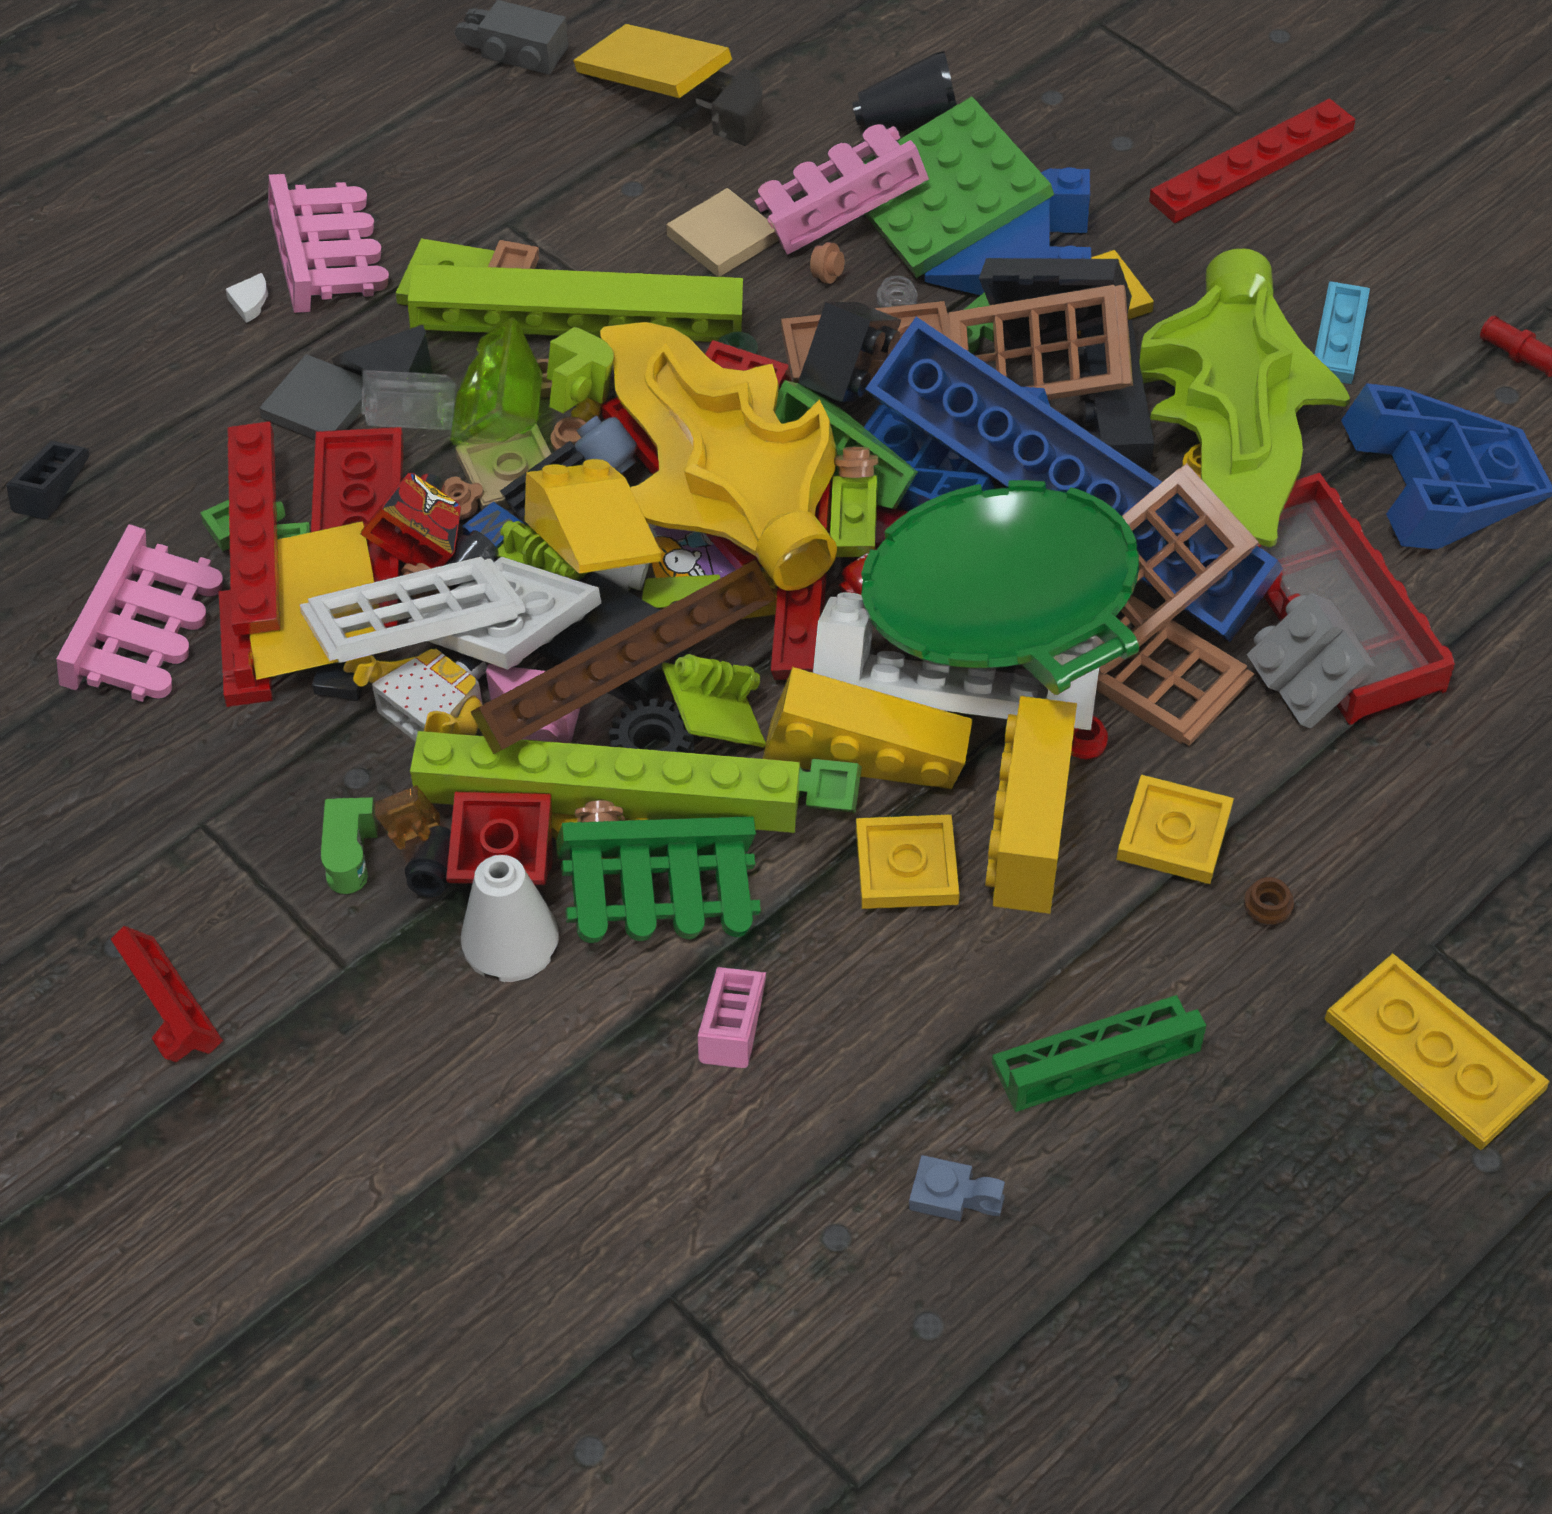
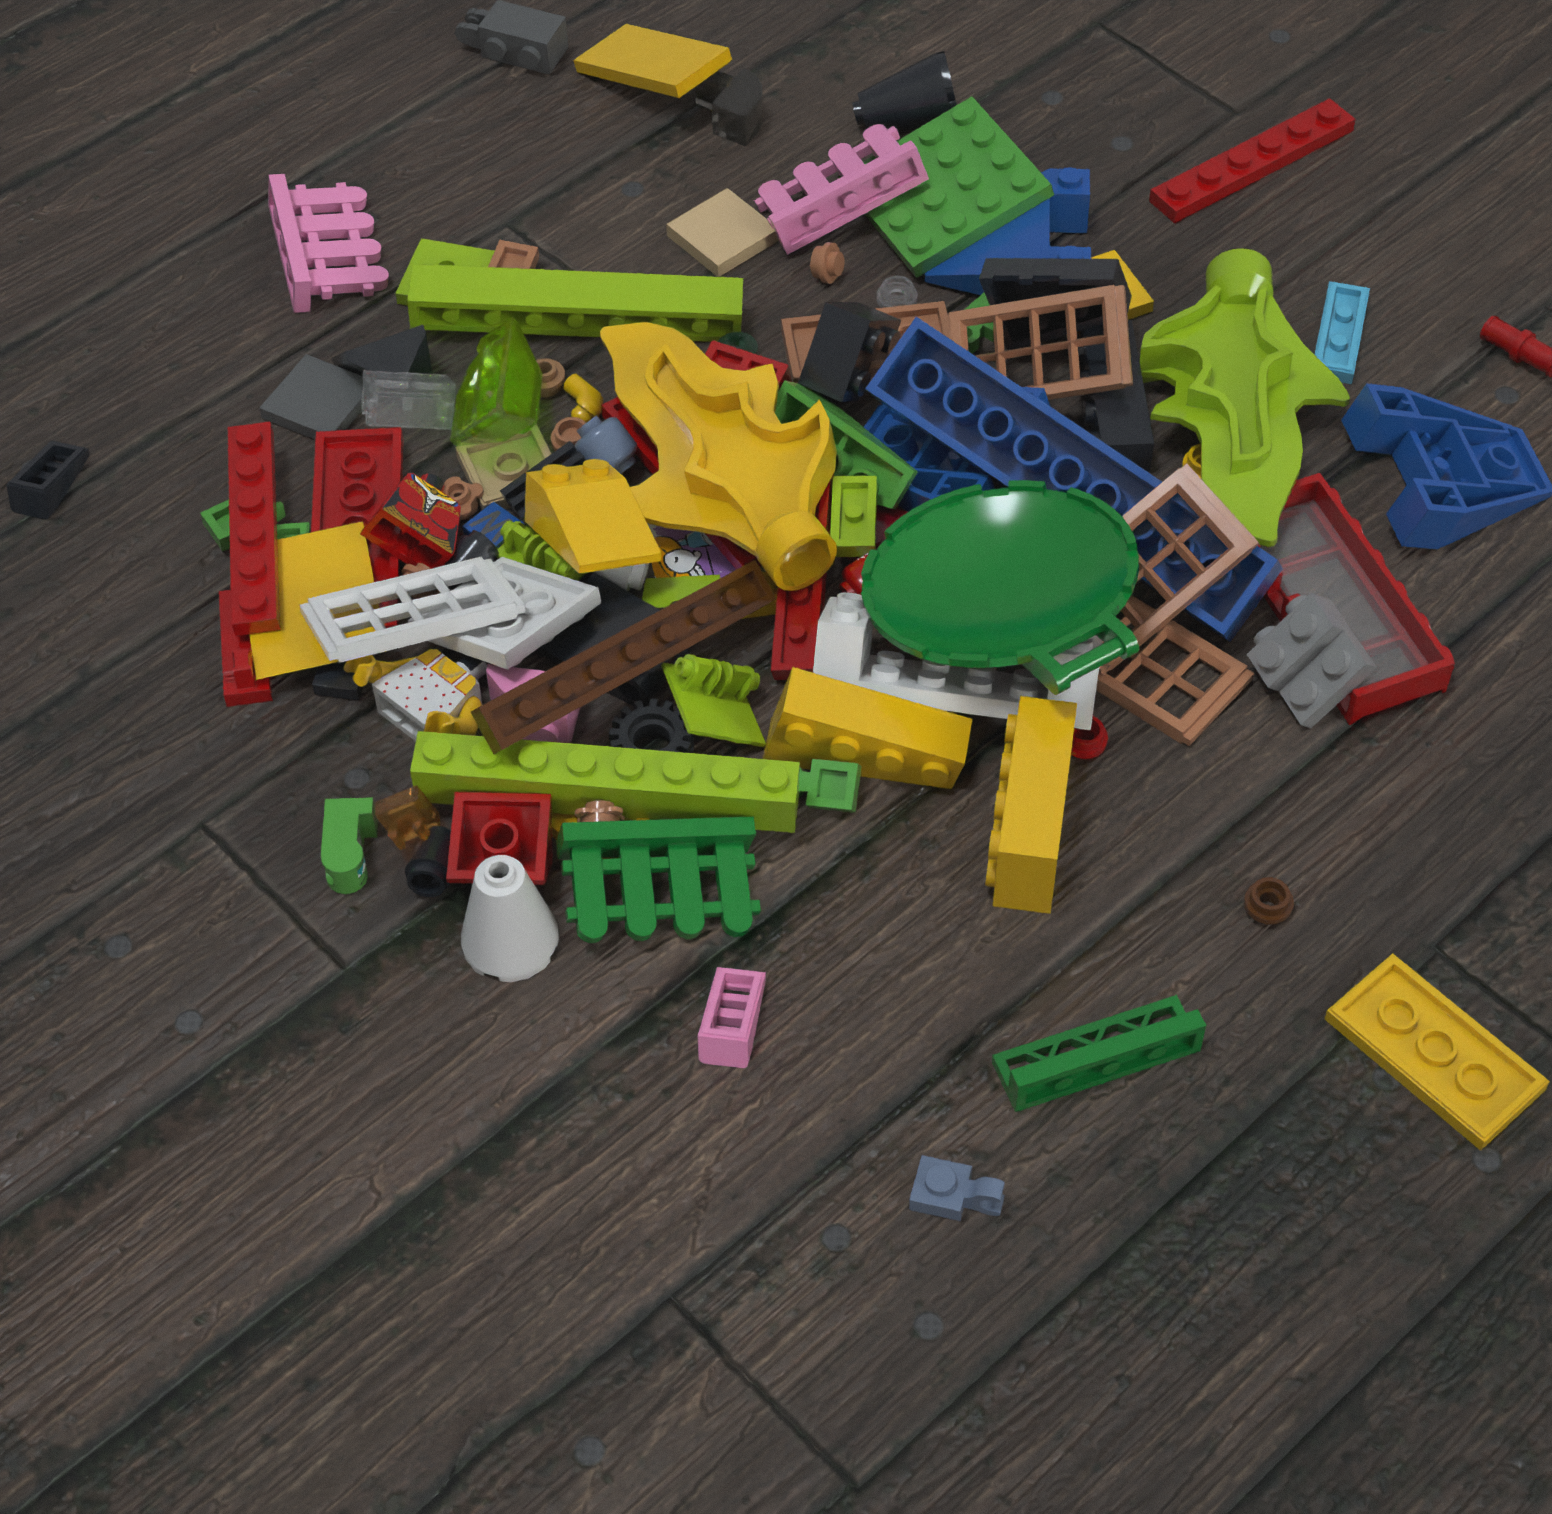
(118, 590): bright pink fence -> none
(184, 1020): red hinge -> none
(248, 296): white tile -> none
(578, 369): lime brick -> none
(856, 462): nougat plate -> none
(907, 861): yellow plate -> none
(1175, 829): yellow plate -> none

